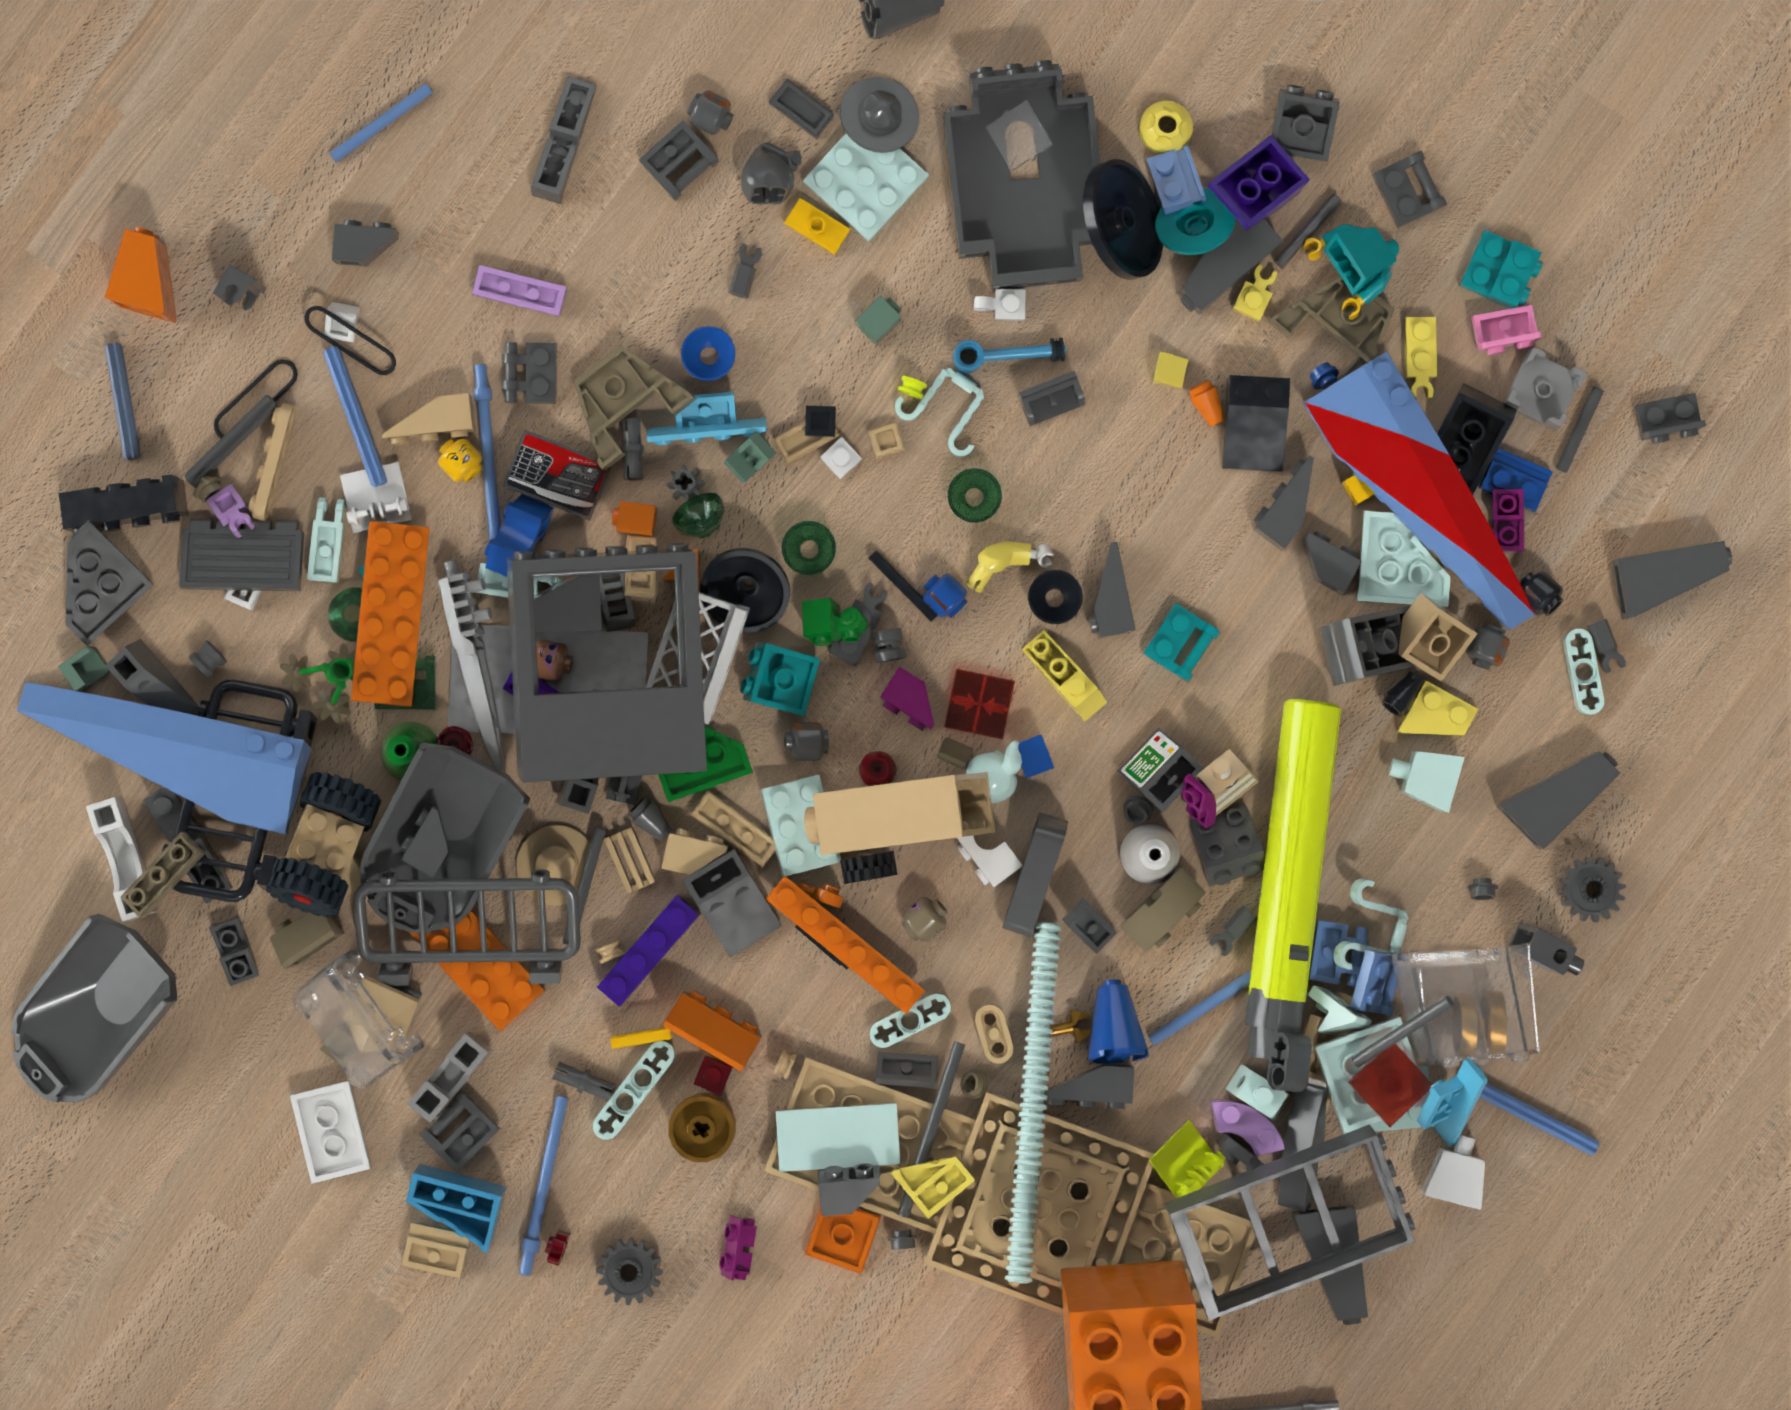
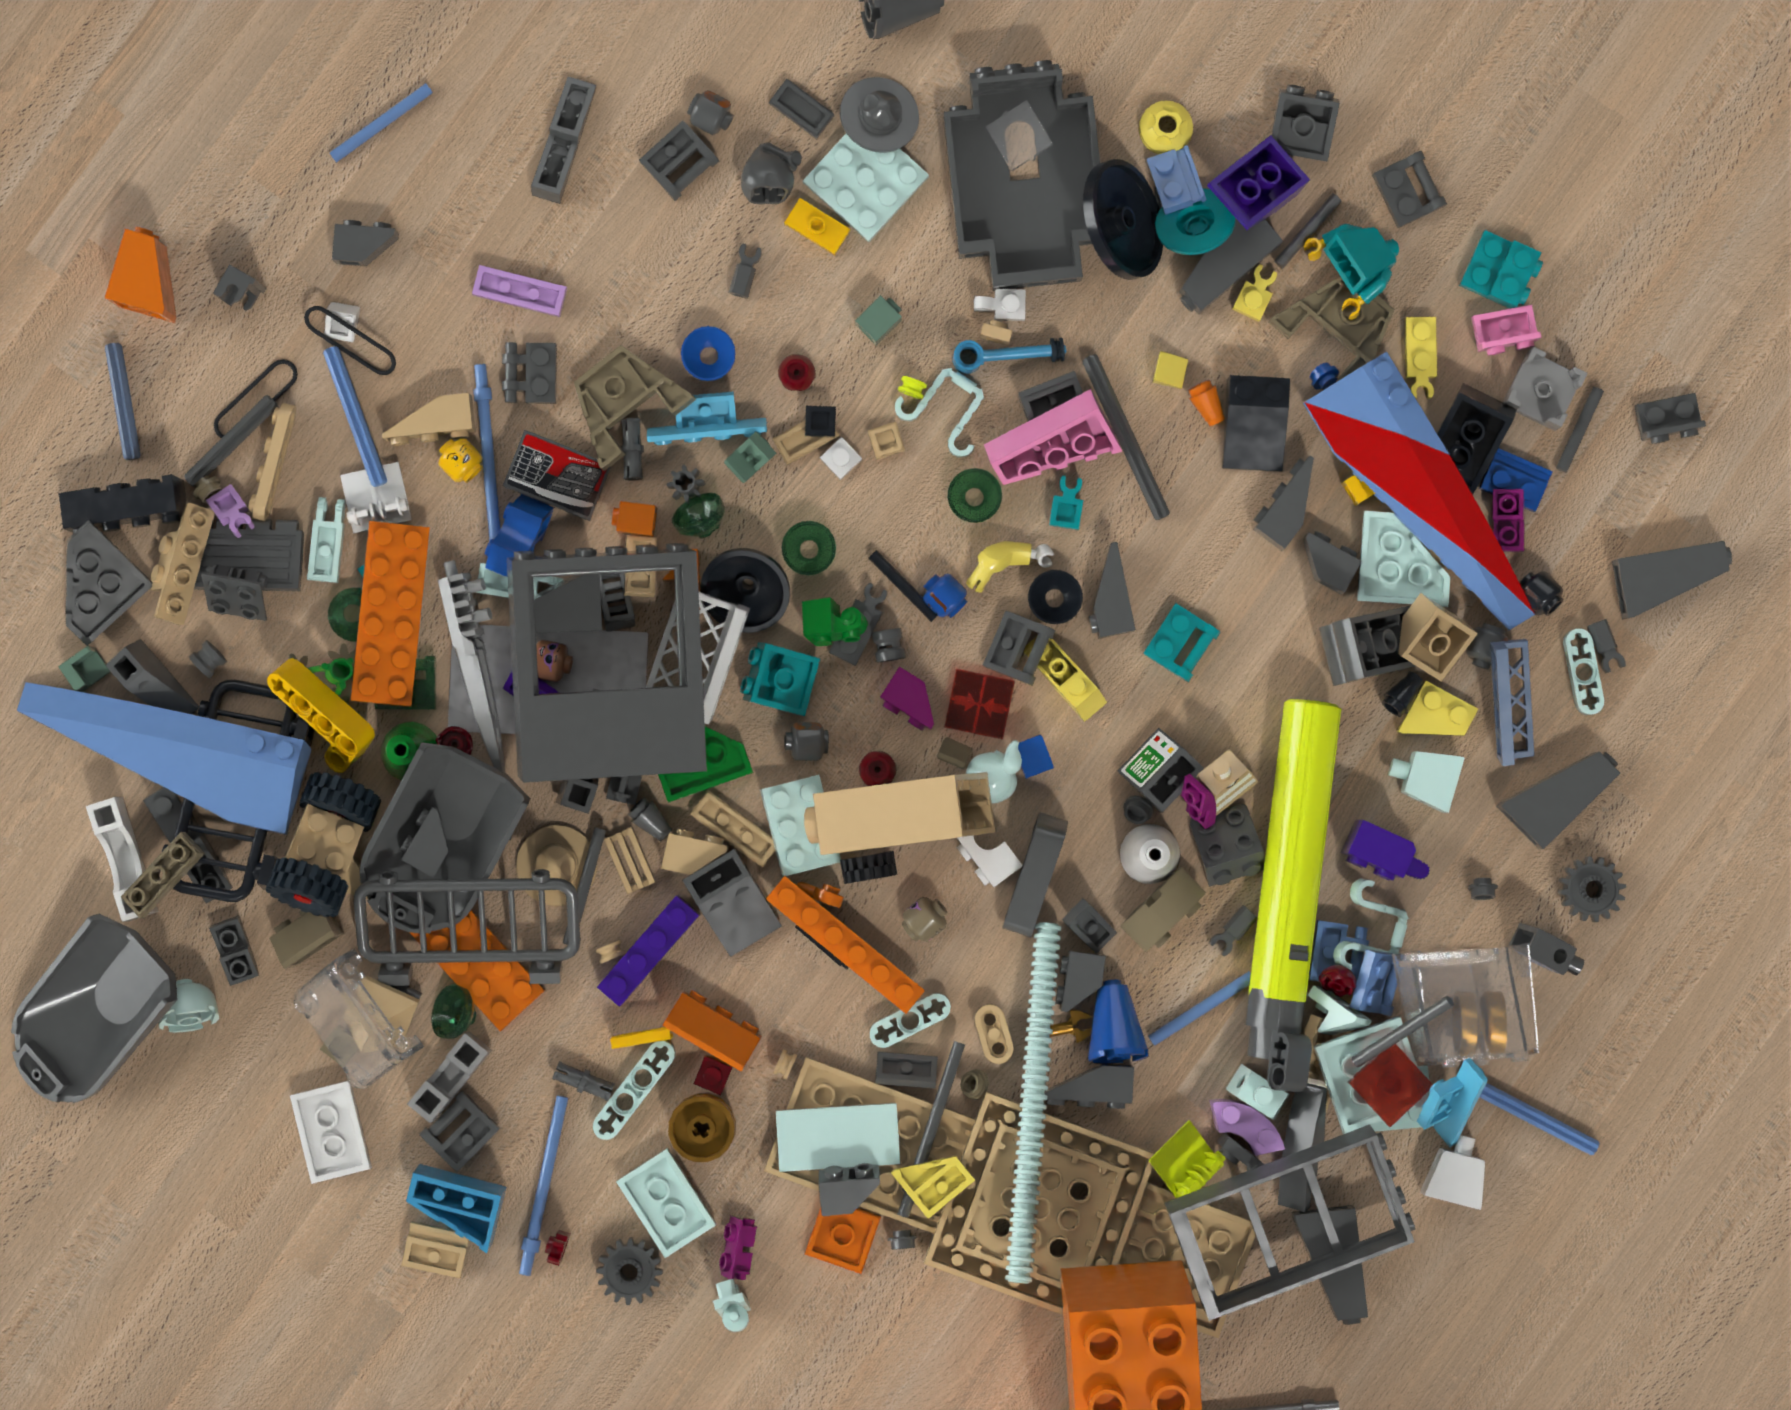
(180, 563): none -> tan bracket
(193, 1006): none -> light aqua cylinder
(234, 594): none -> dark grey hinge
(324, 712): none -> yellow beam
(452, 1012): none -> clear green piece
(666, 1203): none -> light aqua plate
(732, 1306): none -> light aqua hips
(803, 379): none -> dark red plate
(996, 332): none -> tan plate
(1010, 643): none -> dark grey plate
(1053, 440): none -> bright pink wedge
(1066, 509): none -> teal plate
(1082, 978): none -> dark grey slope
(1126, 437): none -> dark grey axle
(1338, 979): none -> dark red plate
(1384, 851): none -> dark purple hinge
(1504, 700): none -> sand blue fence

